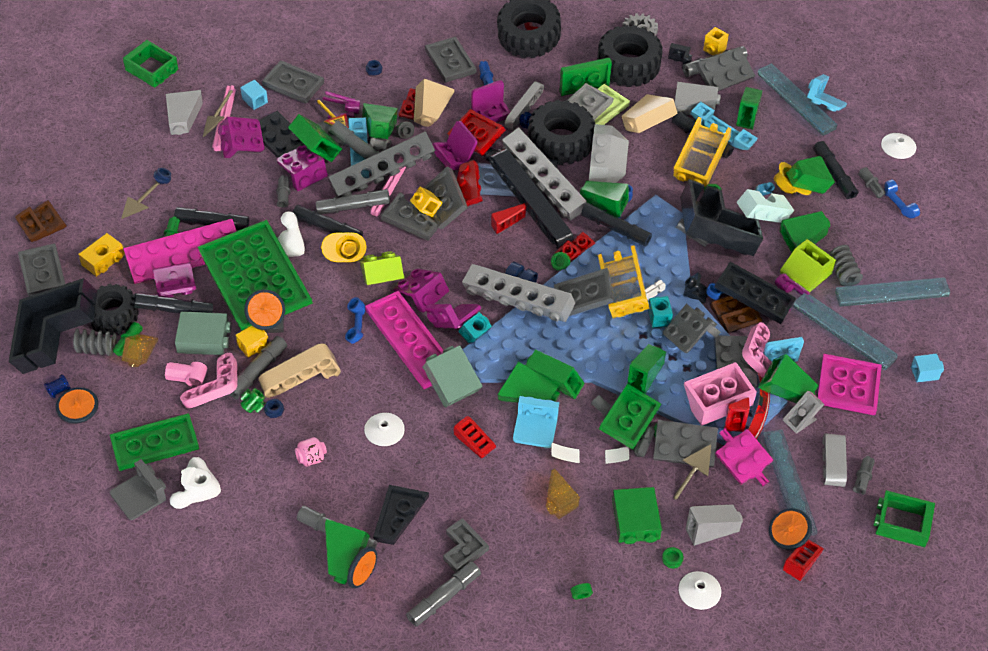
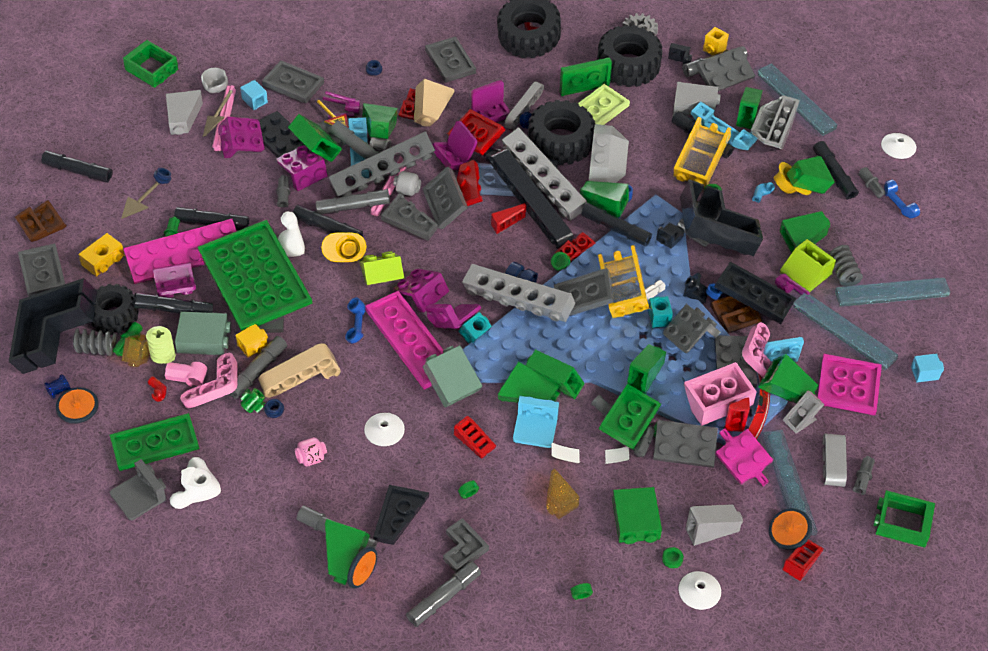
(77, 166): none -> black piece
(159, 389): none -> red arm
(160, 345): none -> yellowish green piece
(214, 80): none -> light grey hair
(264, 309): orange wheel -> none
(405, 129): dark grey plate -> none
(407, 183): none -> light grey head
(425, 201): yellow brick -> none
(468, 489): none -> green tile
(486, 75): blue axle -> none
(592, 99): light grey tile -> none
(648, 112): tan slope -> none
(669, 235): none -> black bracket
(699, 461): dark tan piece -> none
(757, 207): light aqua arch -> none
(775, 121): none -> light grey wedge
(818, 97): medium azure bracket -> none

